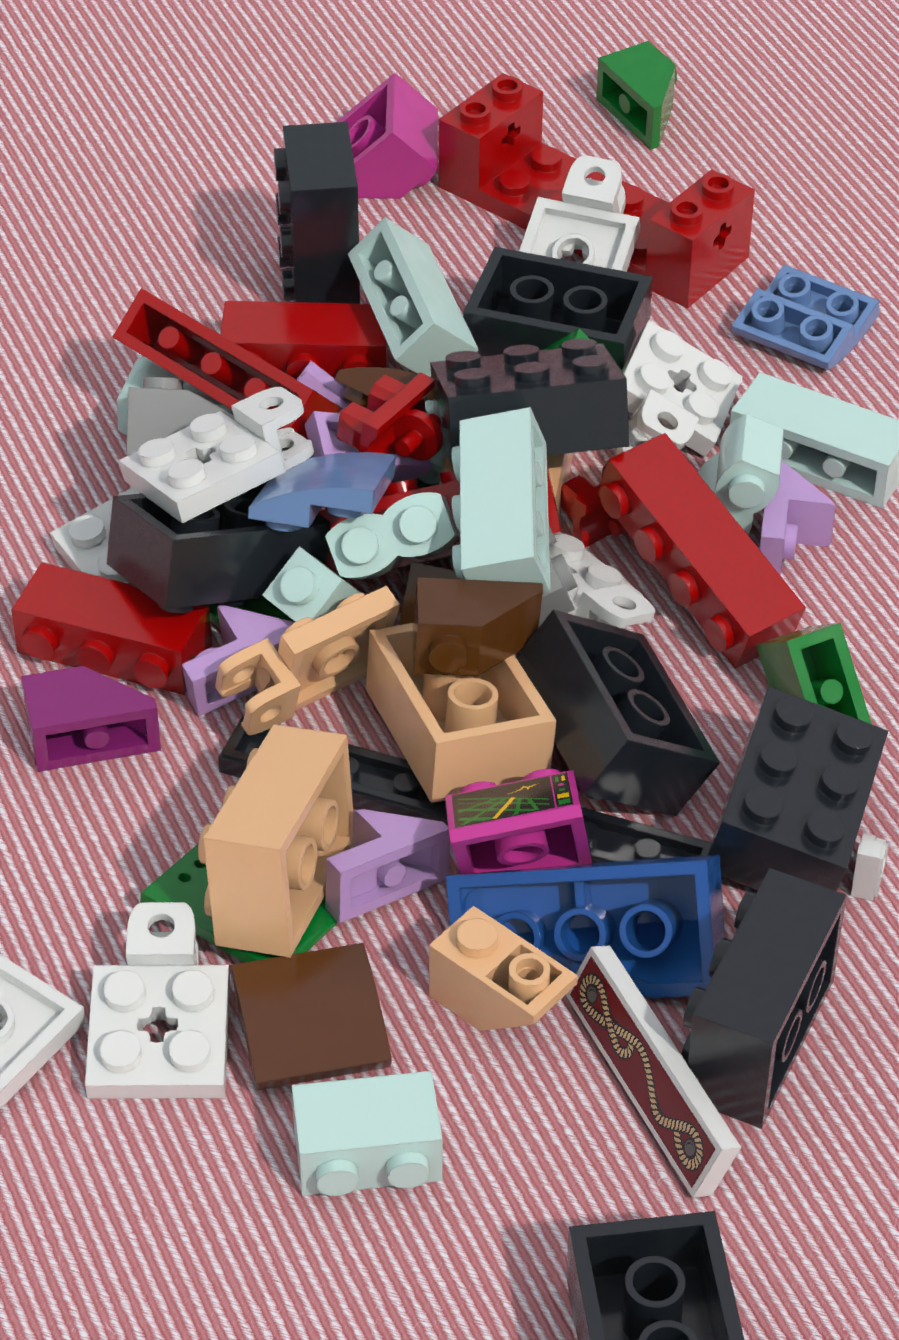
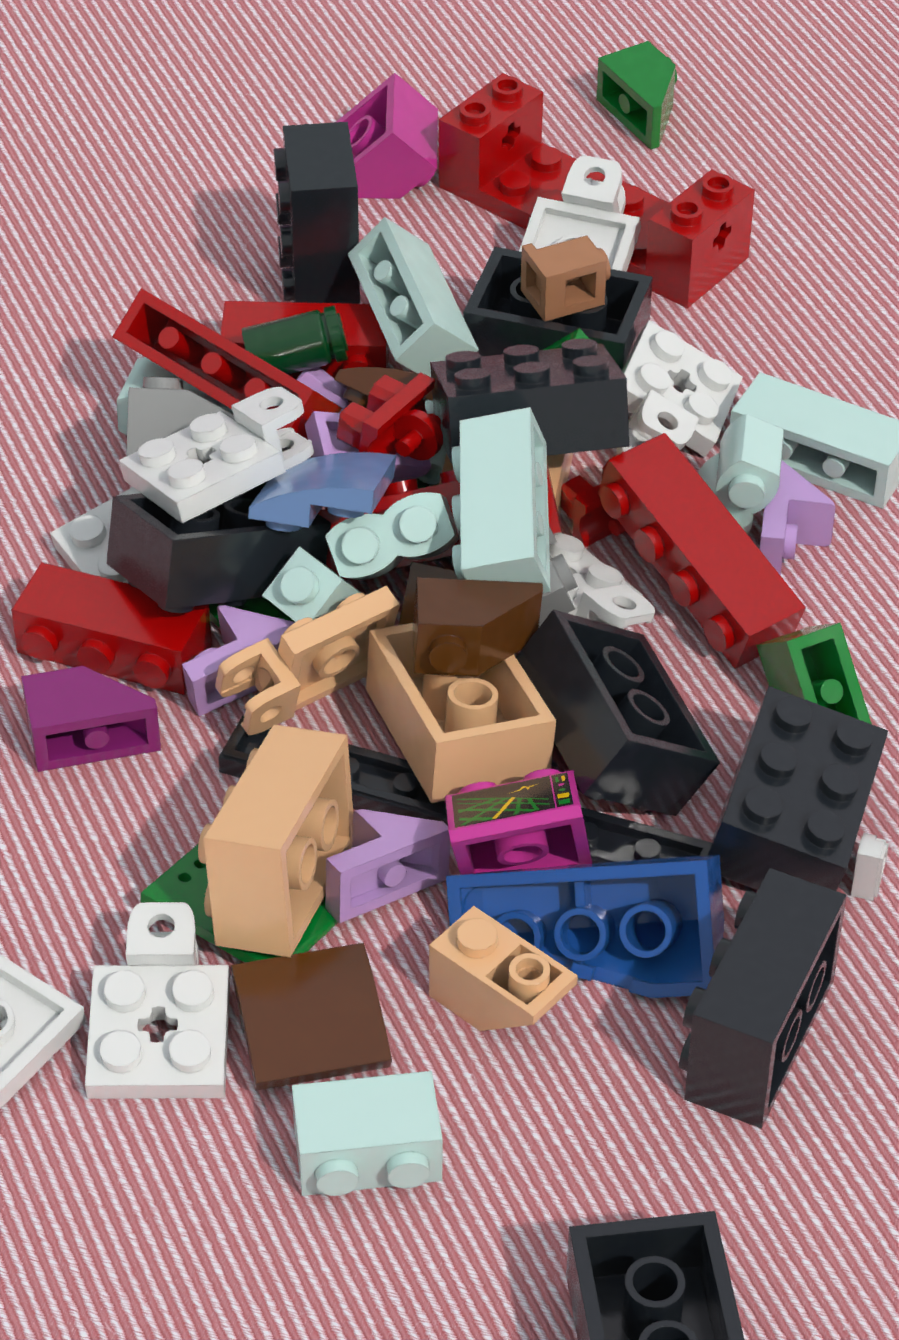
(299, 340): none -> dark green piece
(564, 277): none -> nougat brick
(653, 1072): tile -> none
(807, 317): medium blue slope -> none

